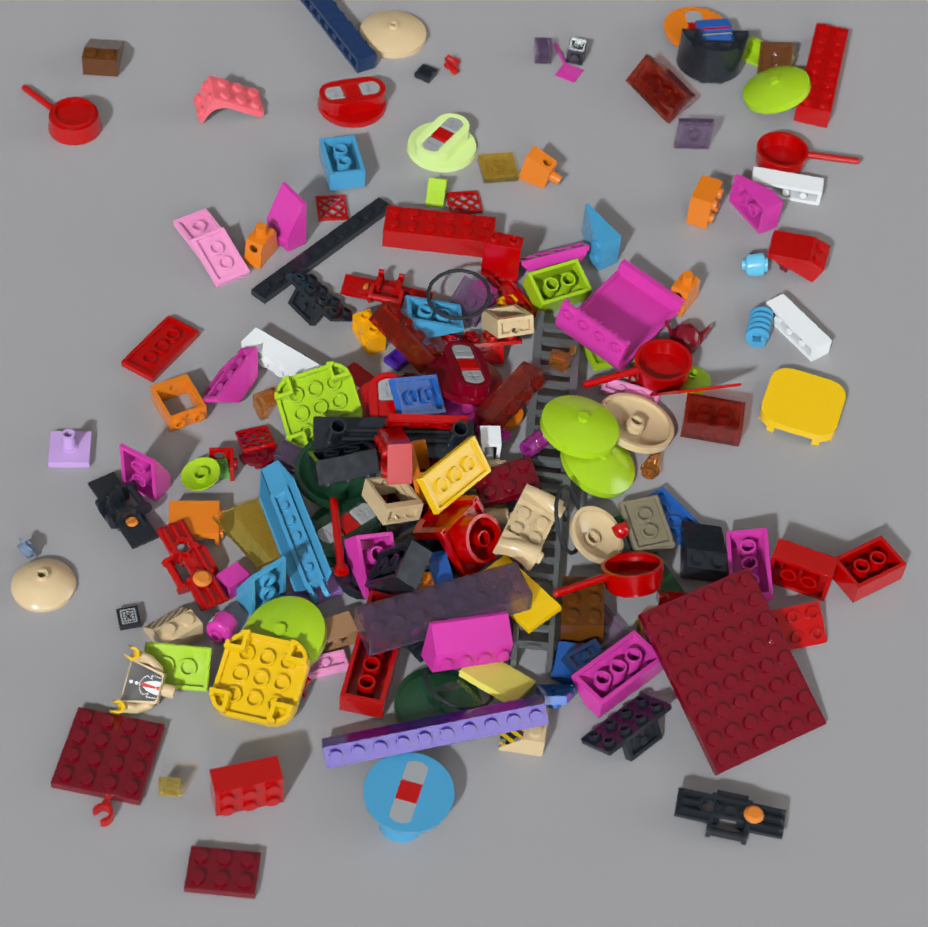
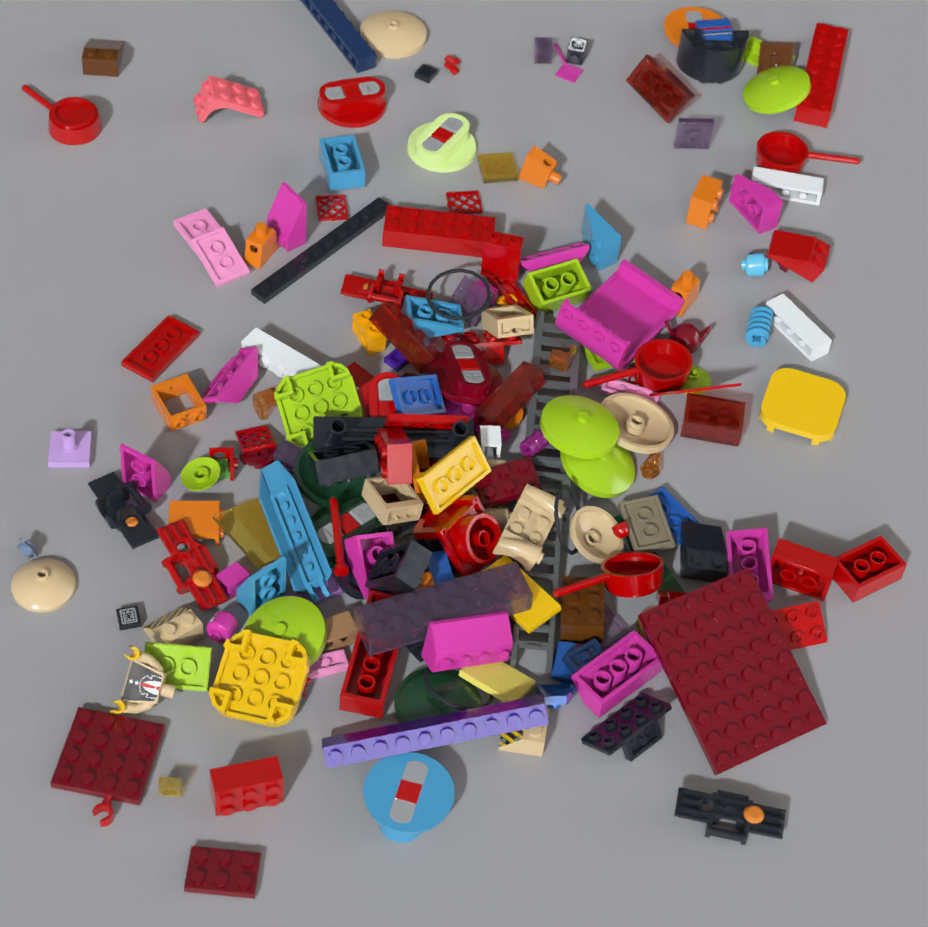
(314, 299): black bracket -> none
(436, 192): lime slope -> none

